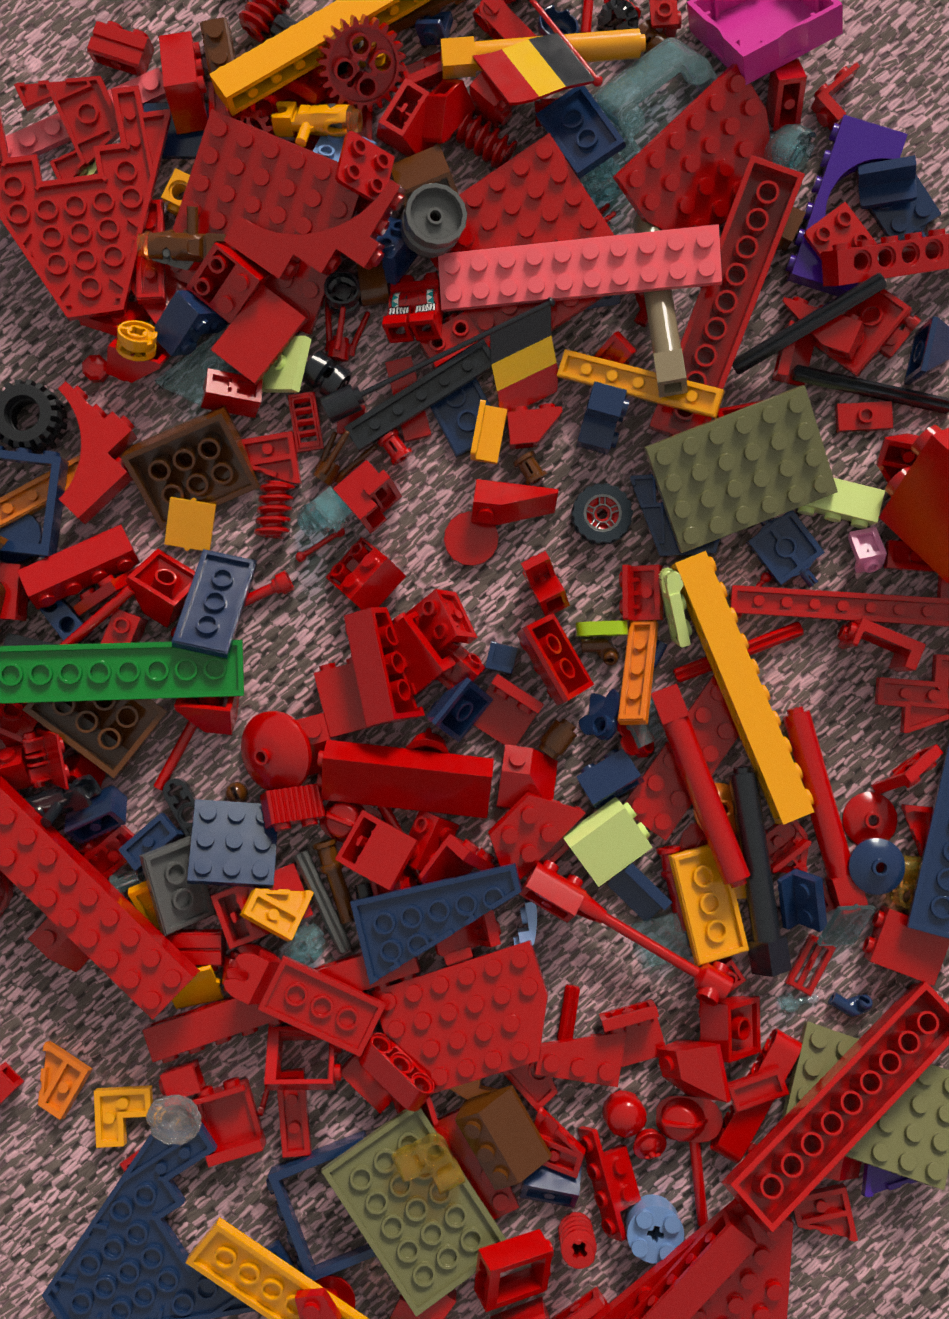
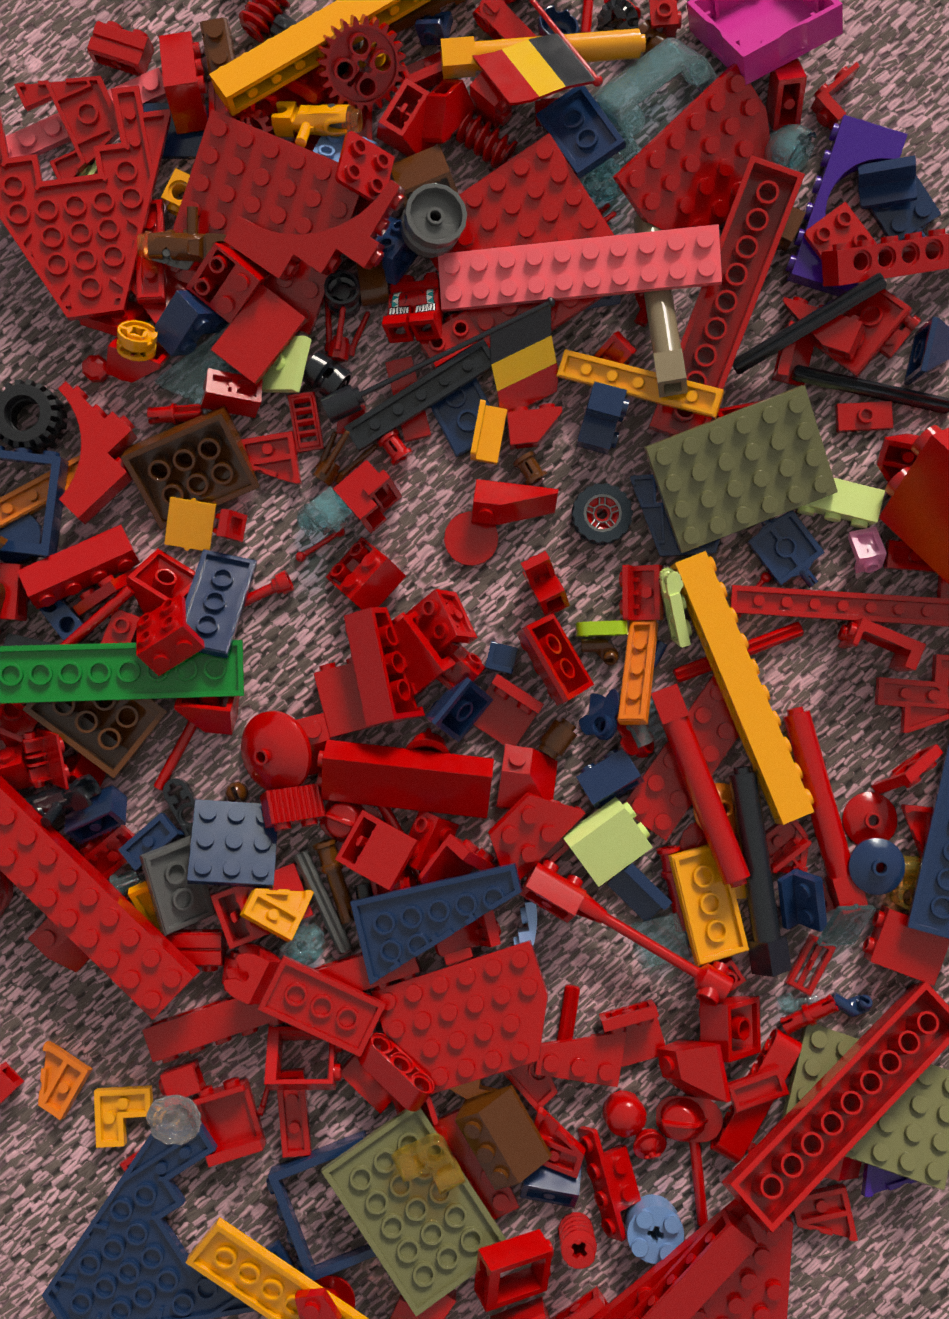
(165, 636): none -> red bracket
(173, 413): none -> red axle
(200, 989): light orange piece -> none
(231, 525): none -> red tile
(274, 509): red piece -> none
(809, 1014): none -> red pin

